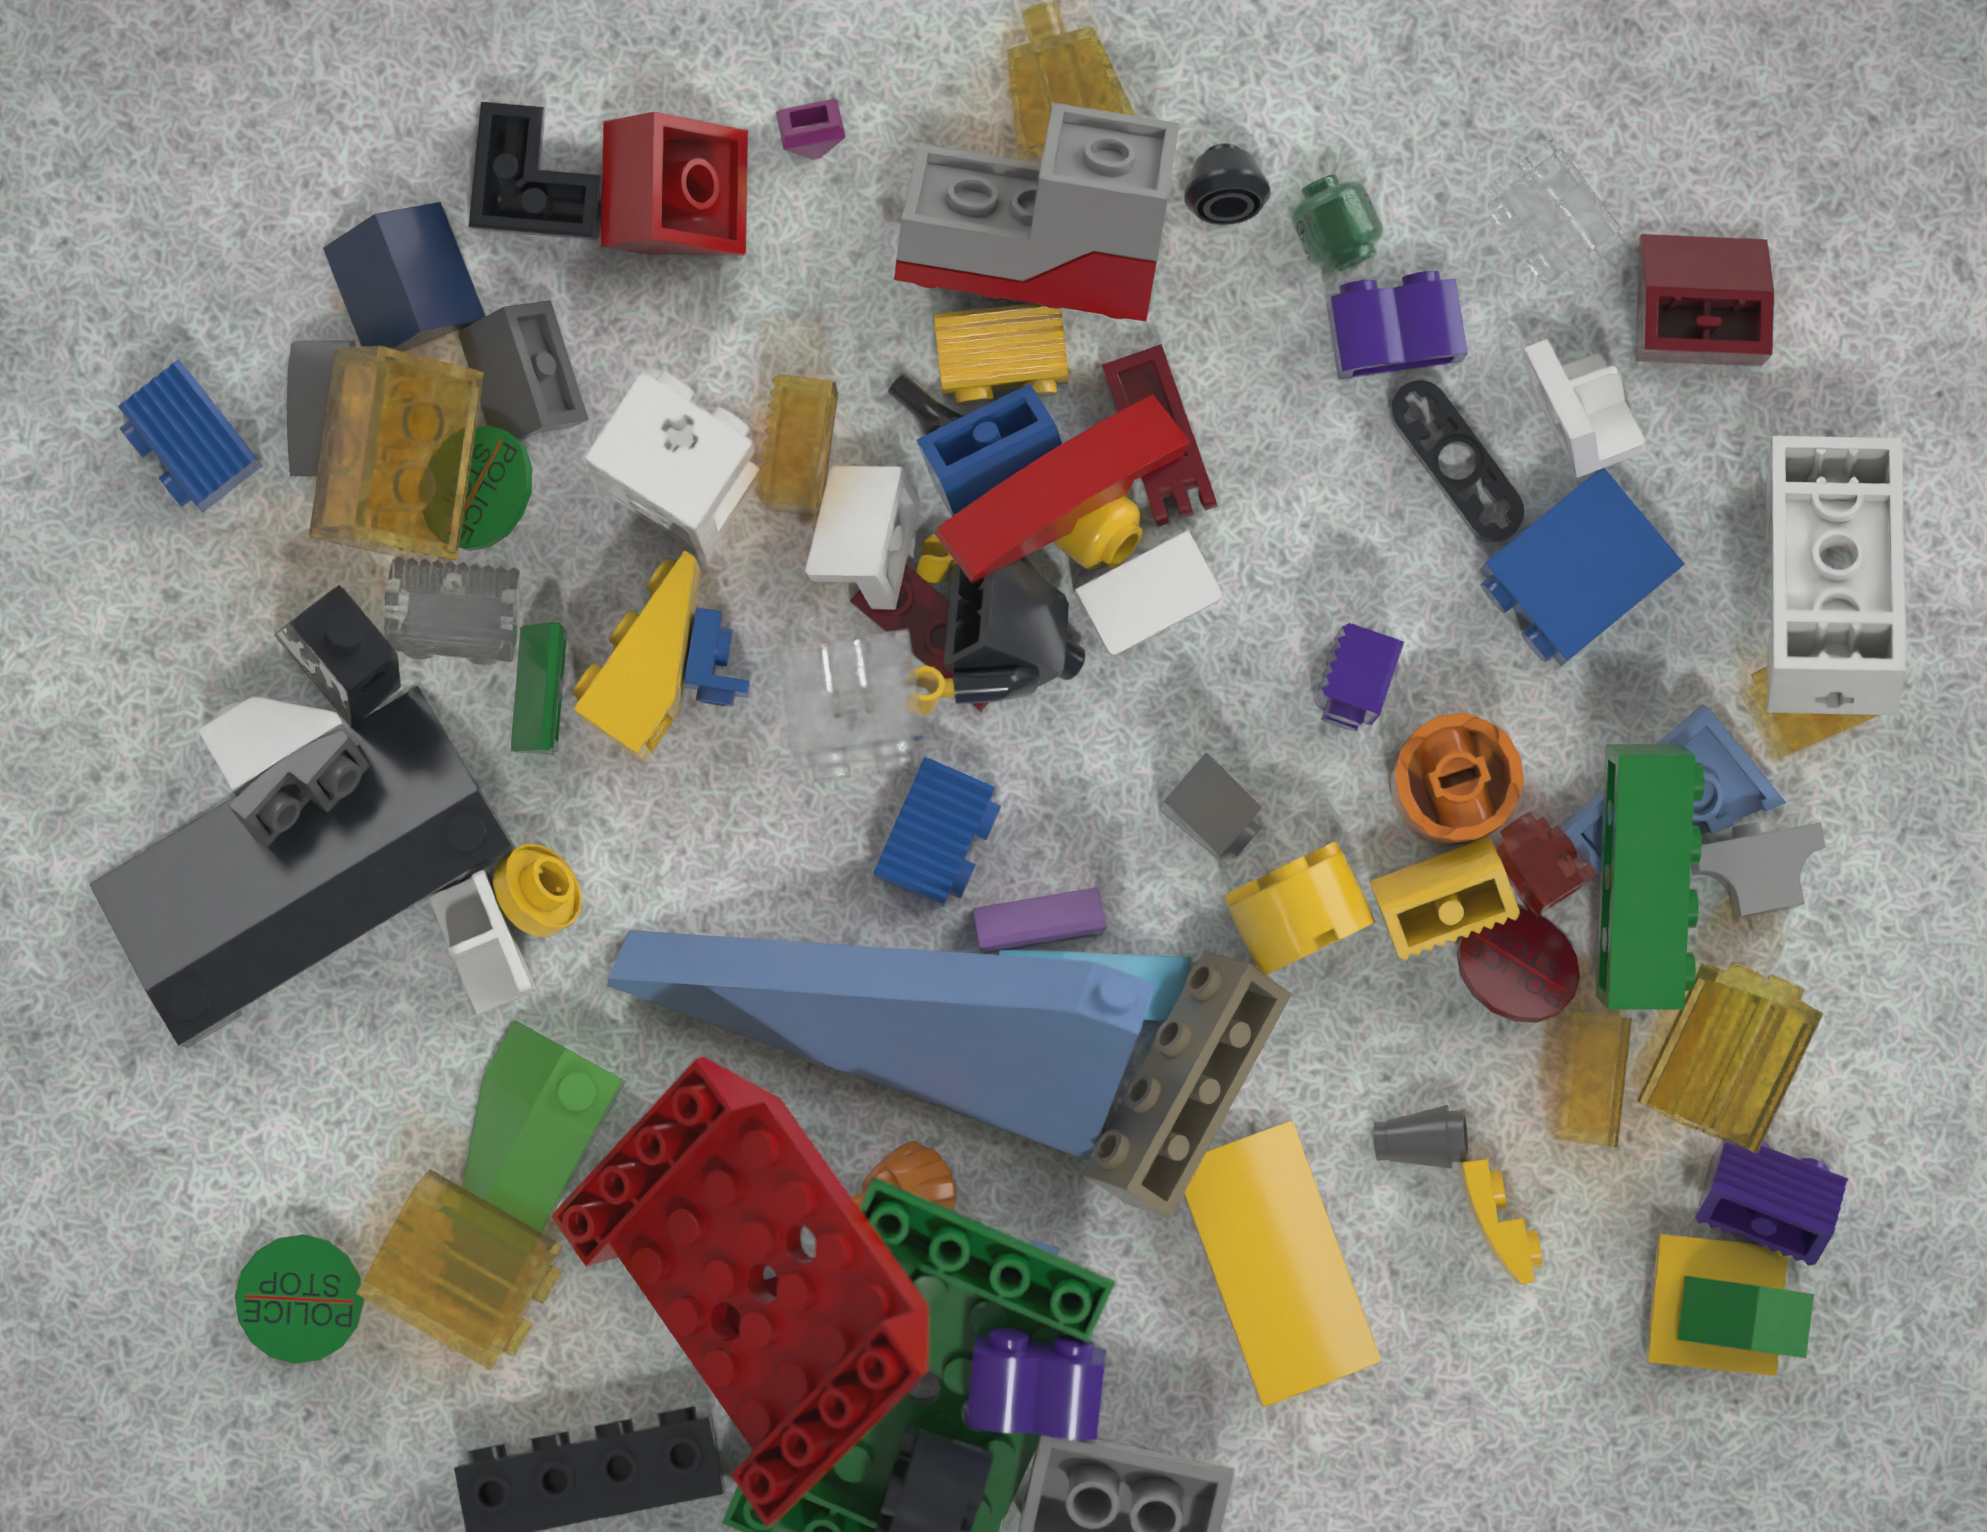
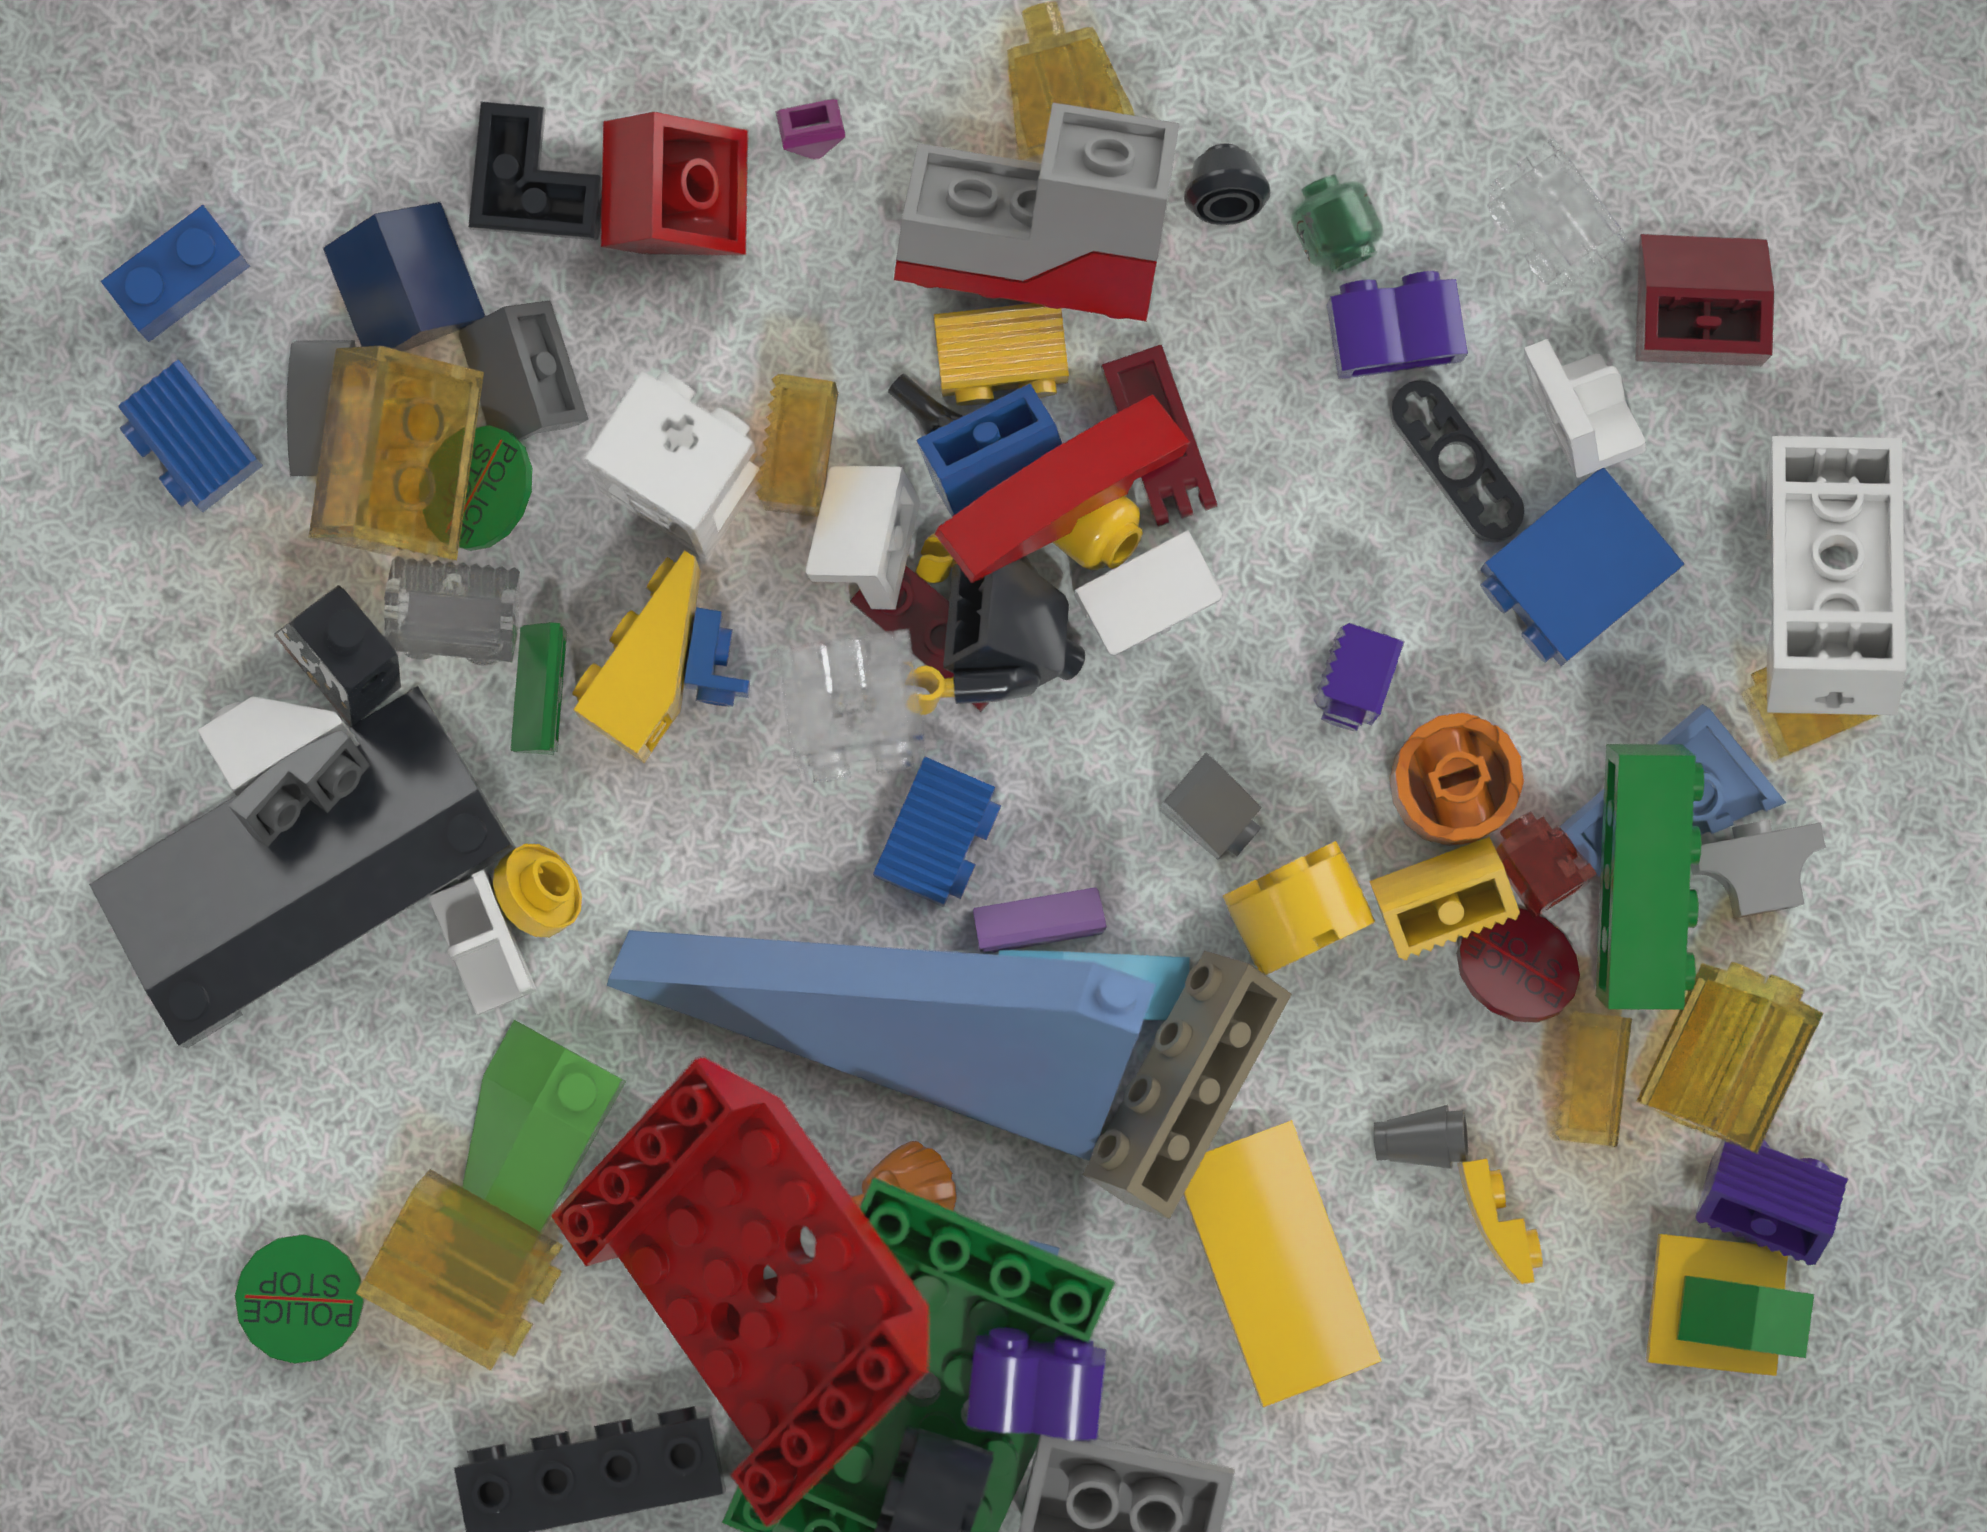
(175, 273): none -> blue brick

